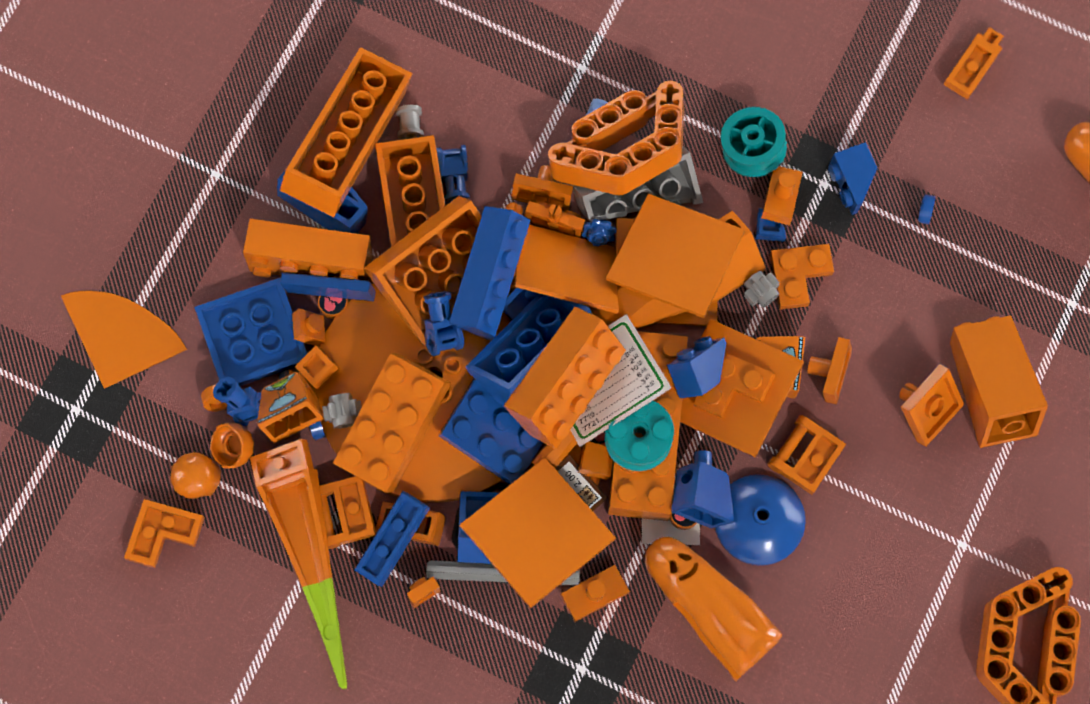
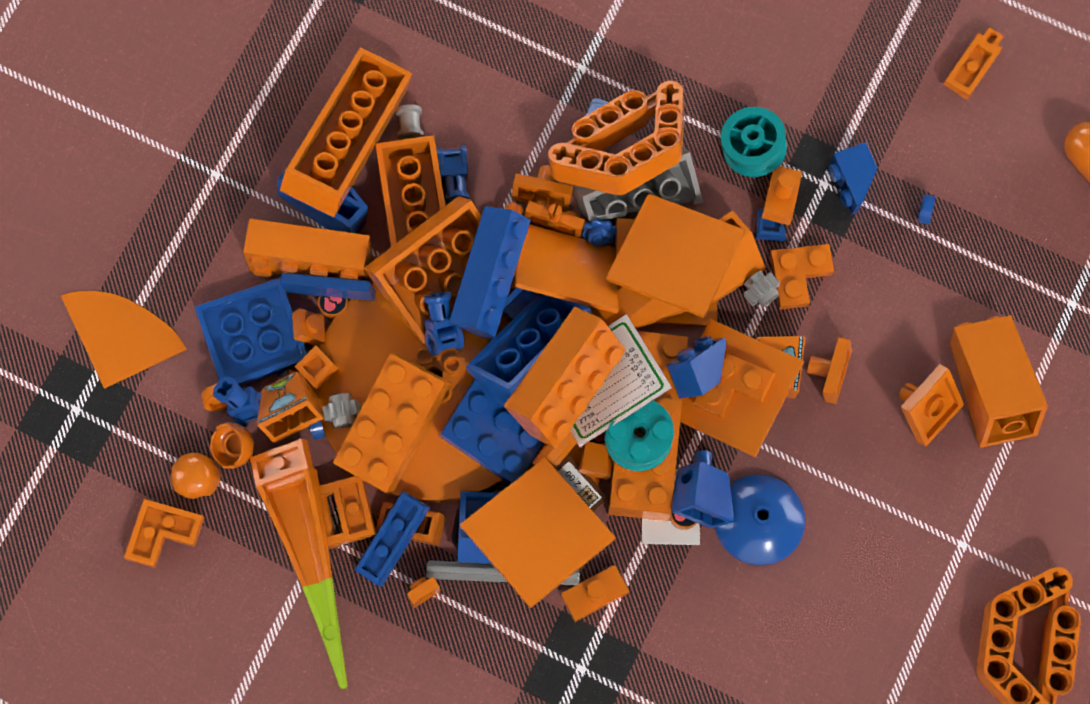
(713, 606): orange piece -> none
(814, 461): orange plate -> none

